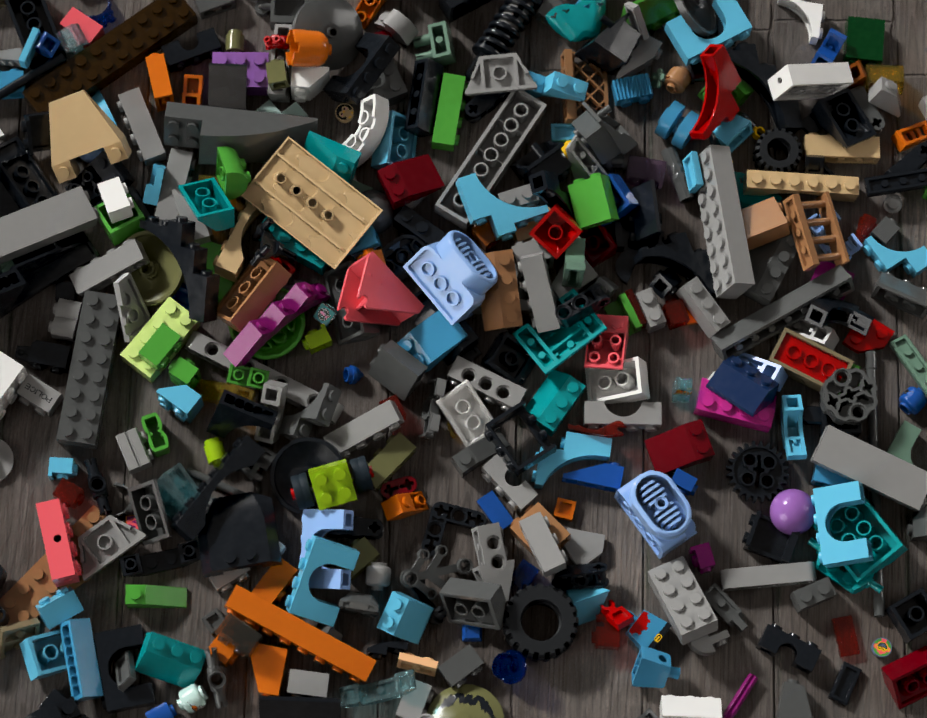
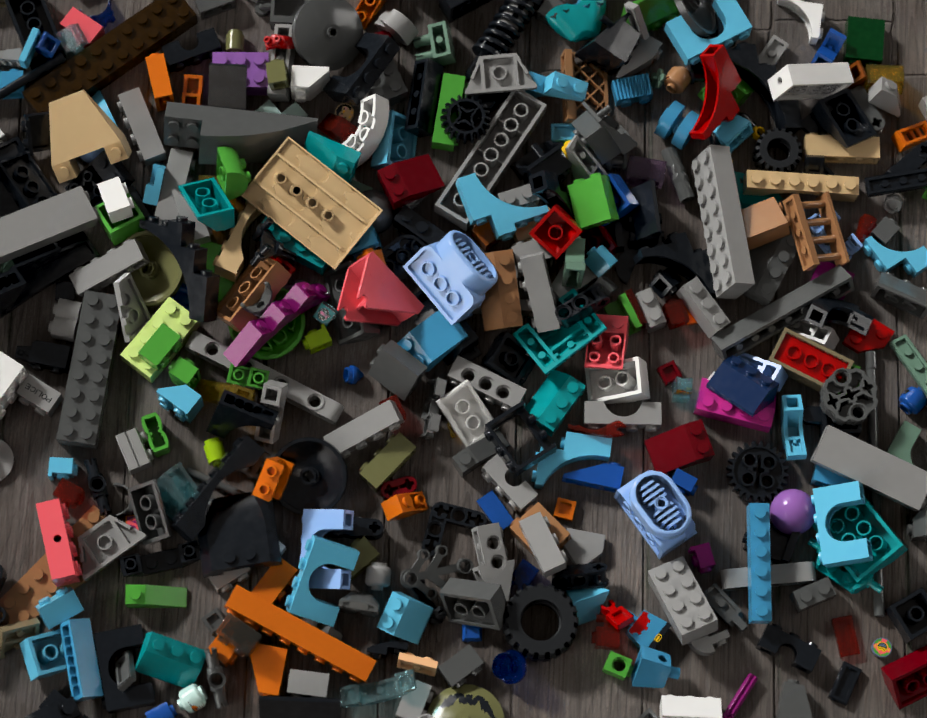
(261, 306): none -> dark grey helmet
(273, 478): none -> orange panel
(307, 48): orange cylinder -> none
(317, 413): dark grey arch -> none
(332, 483): brick -> none
(337, 128): none -> clear red slope
(454, 128): none -> black gear
(600, 260): none -> medium azure brick
(609, 666): none -> bright green brick
(668, 372): none -> dark red tile
(693, 172): medium azure tile -> none
(759, 563): none -> dark azure brick
(773, 51): none -> light grey plate

